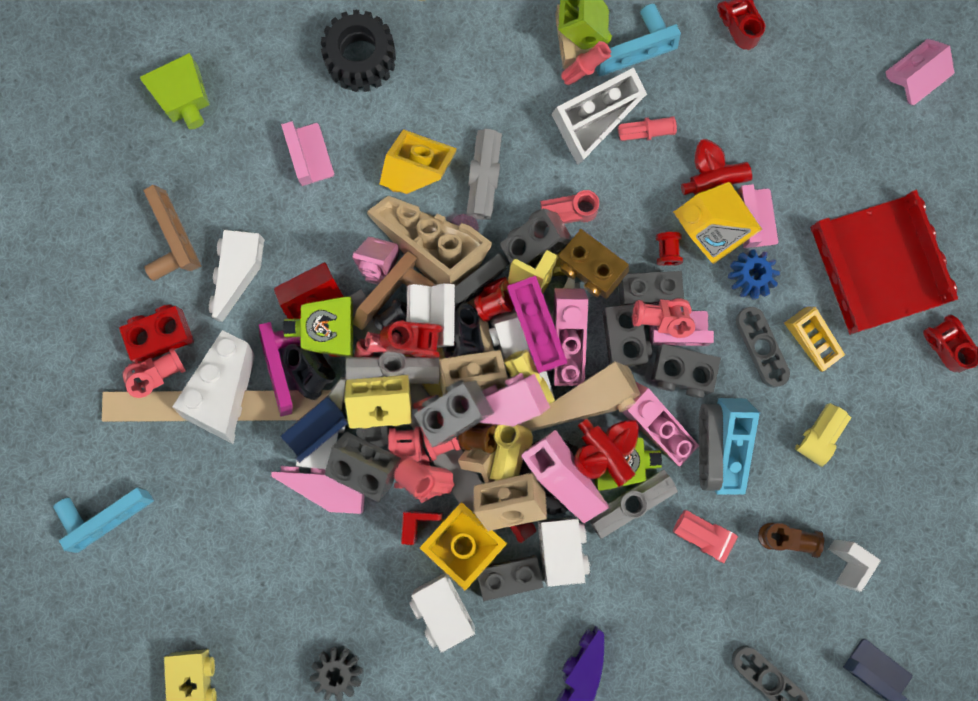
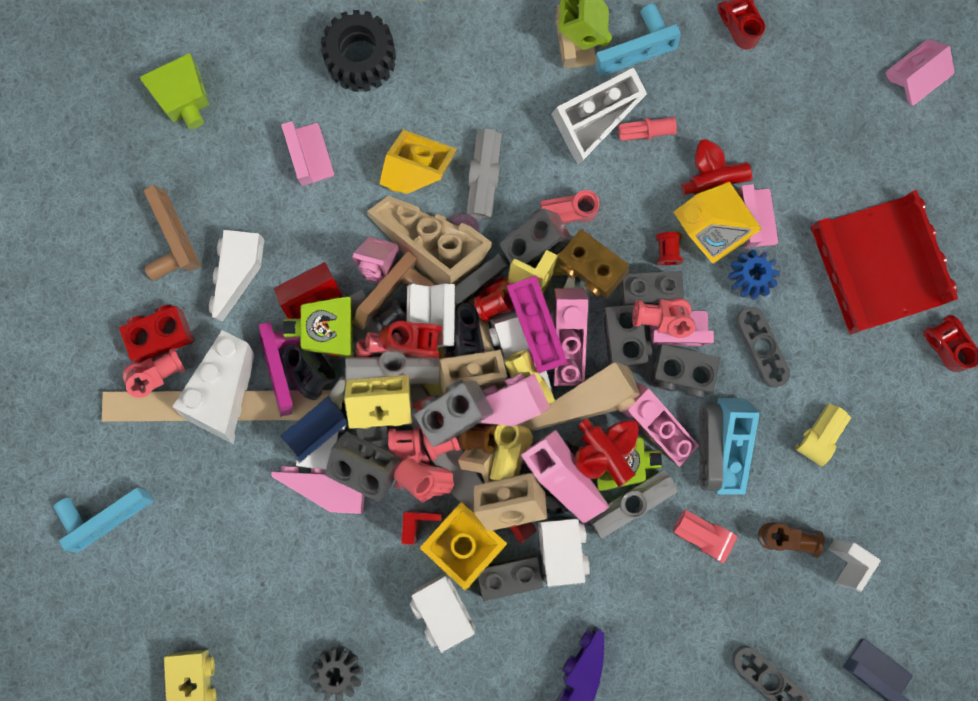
(586, 63): coral axle -> none
(800, 333): yellow slope -> none

